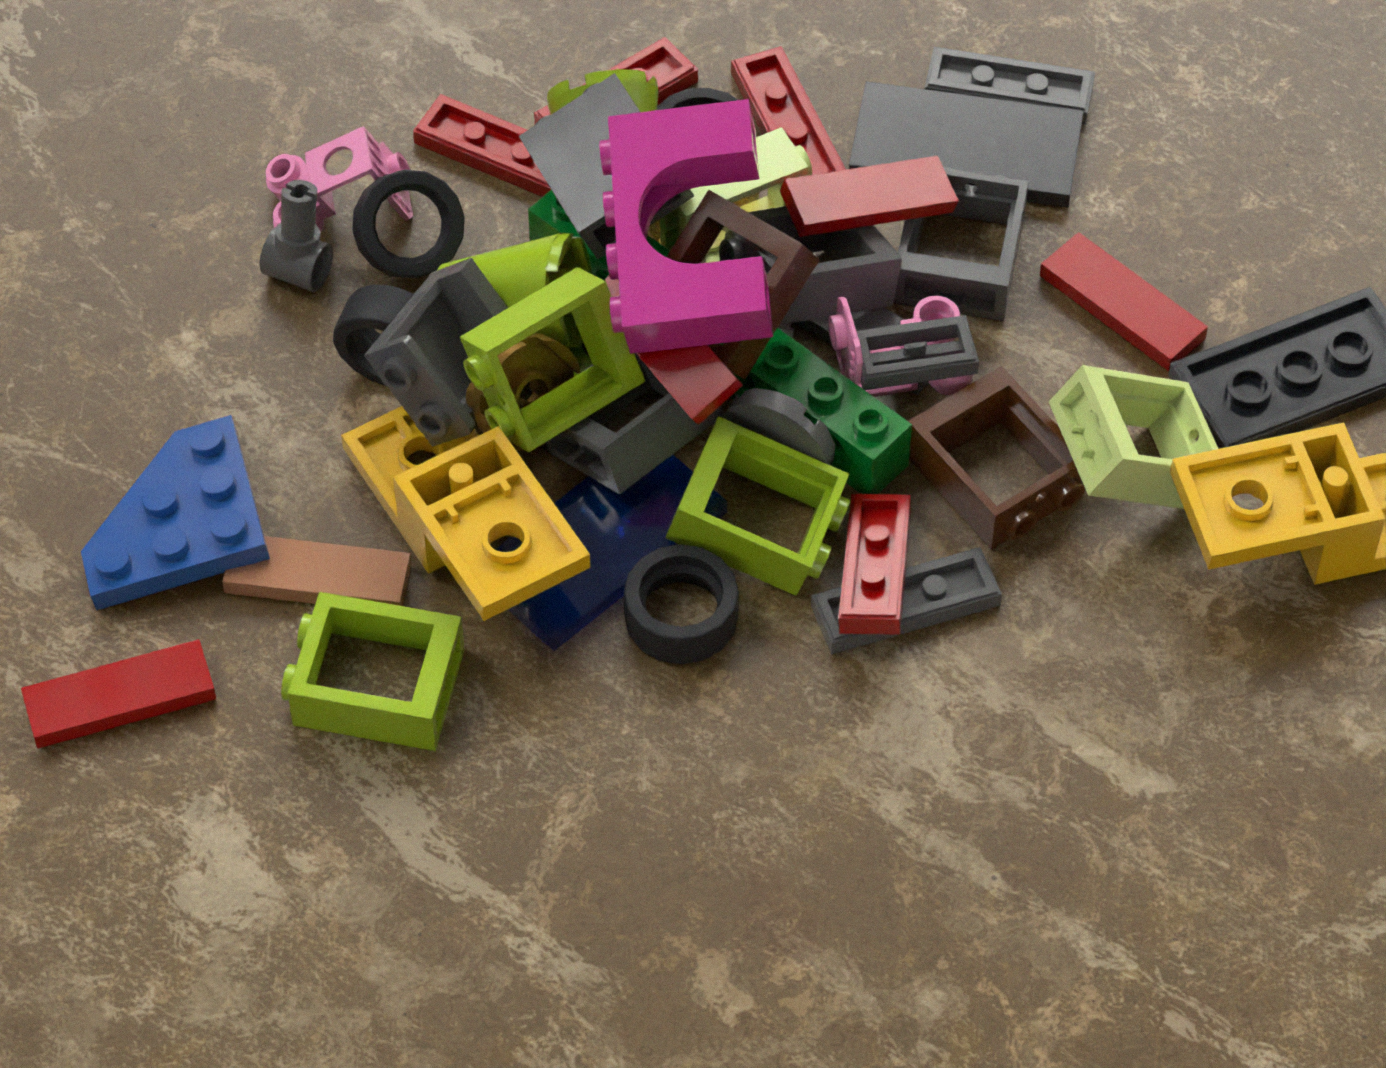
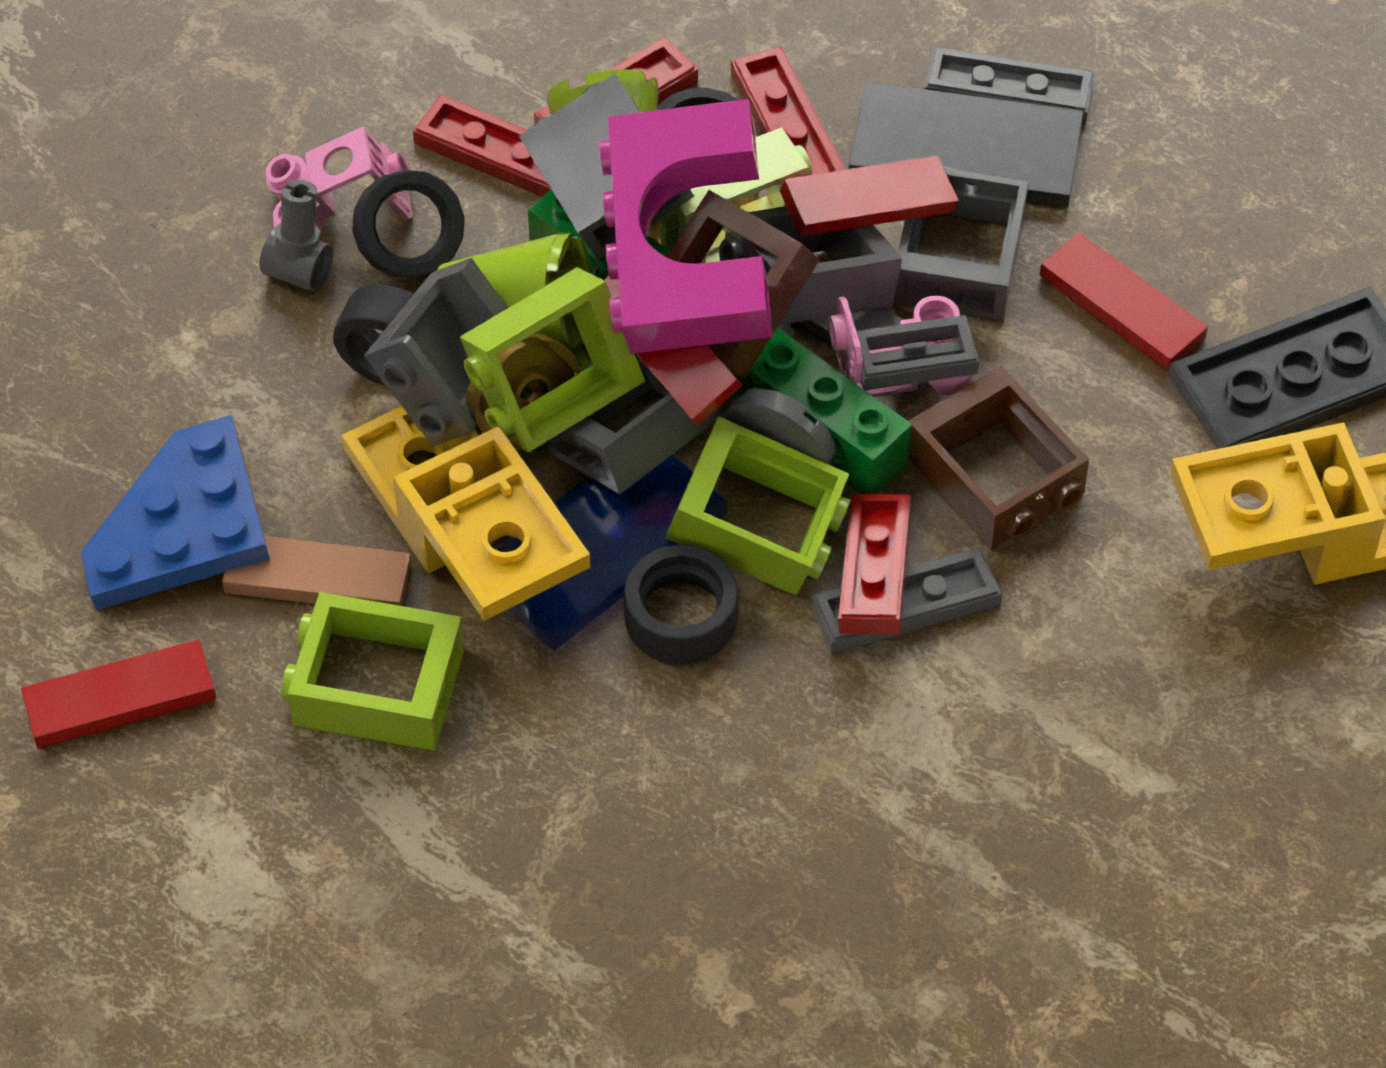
(1093, 421): yellowish green window -> none

